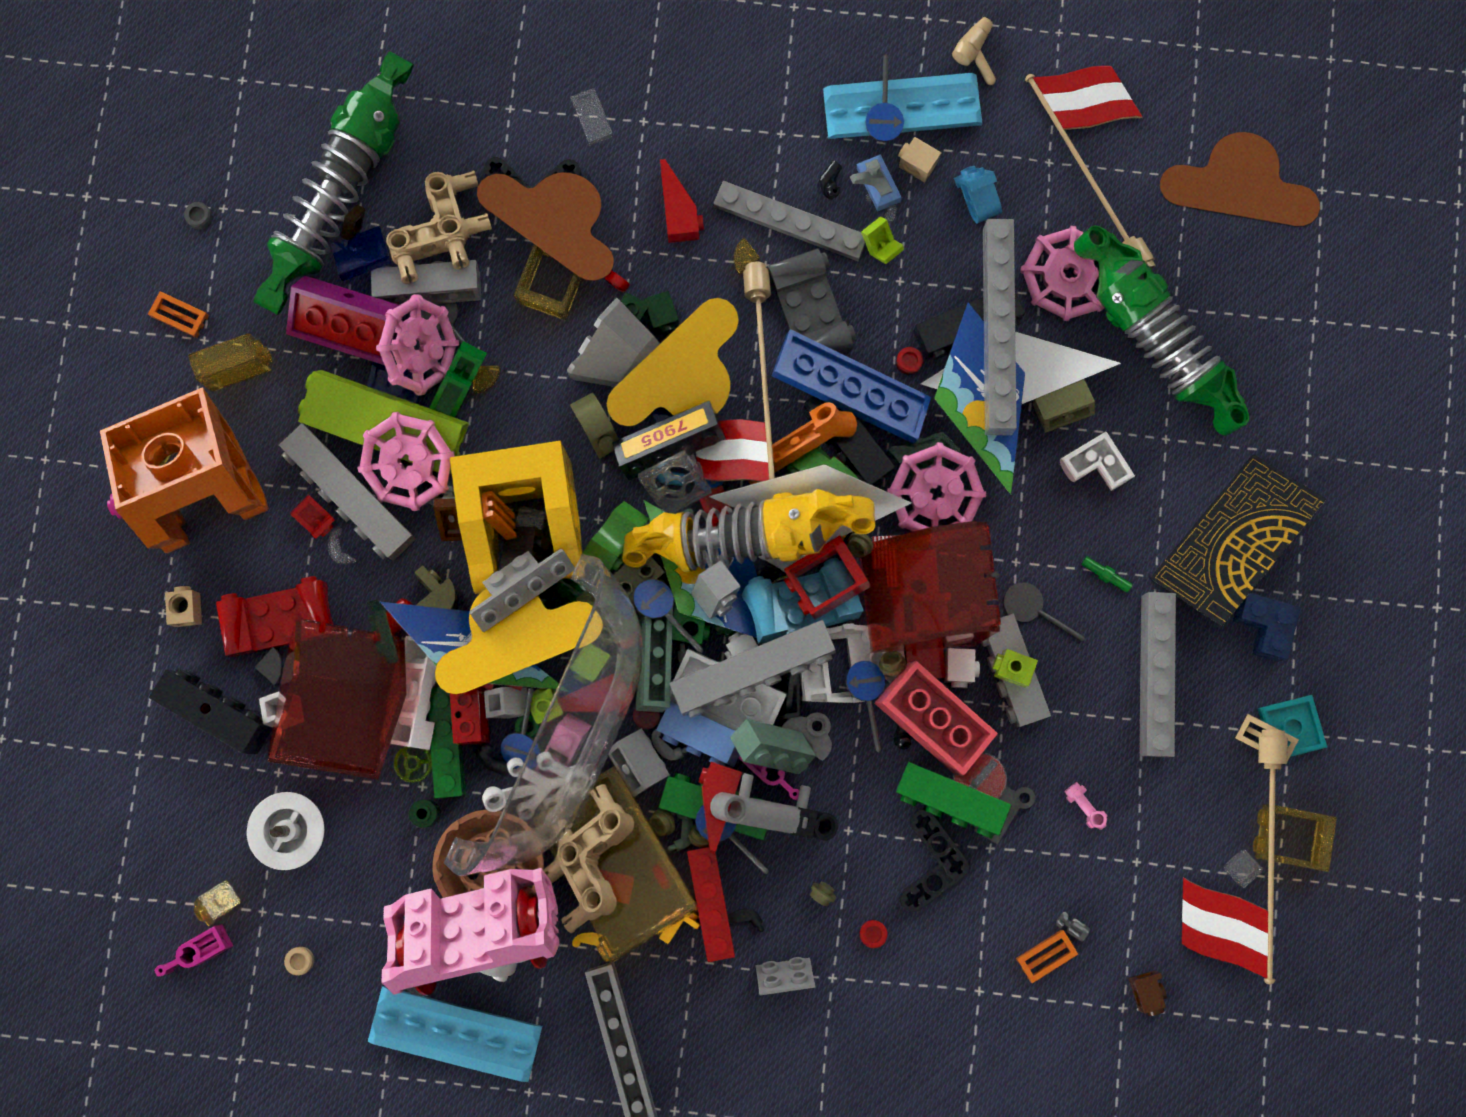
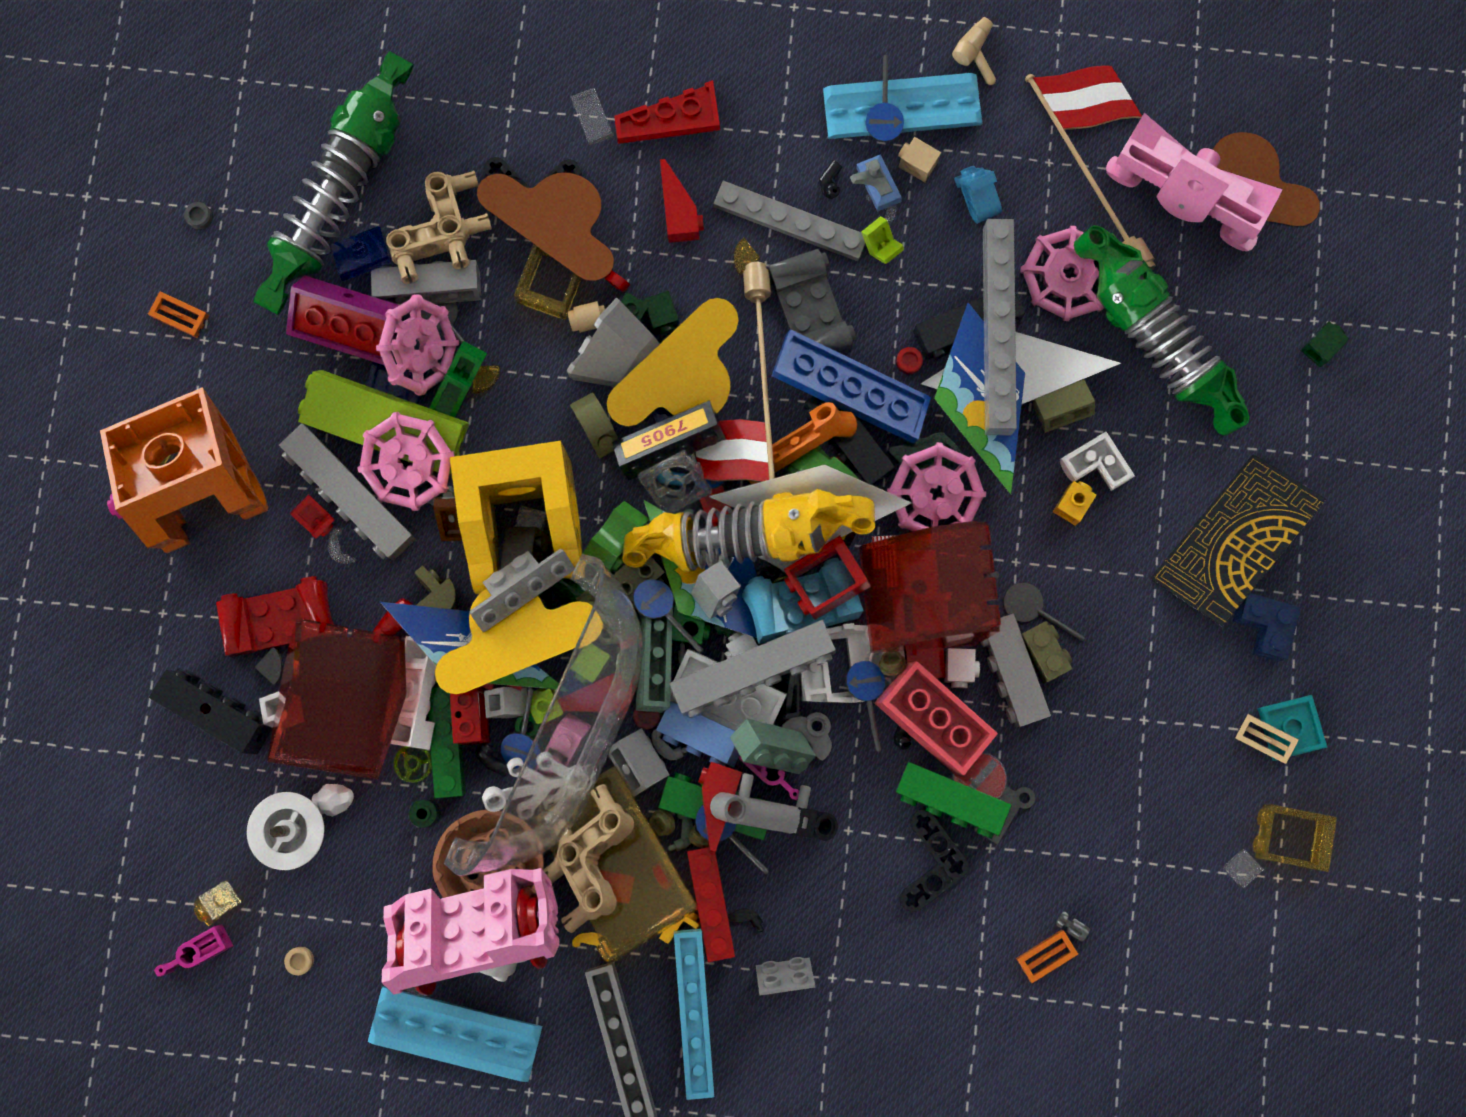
(191, 615): tan brick -> none
(230, 362): clear yellow window -> none
(333, 799): none -> white rock
(353, 222): dark brown tile -> none
(379, 623): clear green wing -> none
(500, 517): orange tile -> none
(585, 316): none -> tan brick
(682, 115): none -> red wing
(693, 1014): none -> medium azure plate
(822, 893): olive plate -> none
(859, 545): olive plate -> none
(873, 933): red tile -> none
(1014, 667): lime brick -> none
(1046, 653): none -> olive brick
(1075, 502): none -> yellow brick
(1094, 818): bright pink bar -> none
(1106, 574): green bar -> none
(1148, 992): reddish brown brick -> none
(1157, 675): light grey brick -> none
(1194, 184): none -> bright pink piece
(1226, 924): flag -> none
(1325, 344): none -> dark green brick

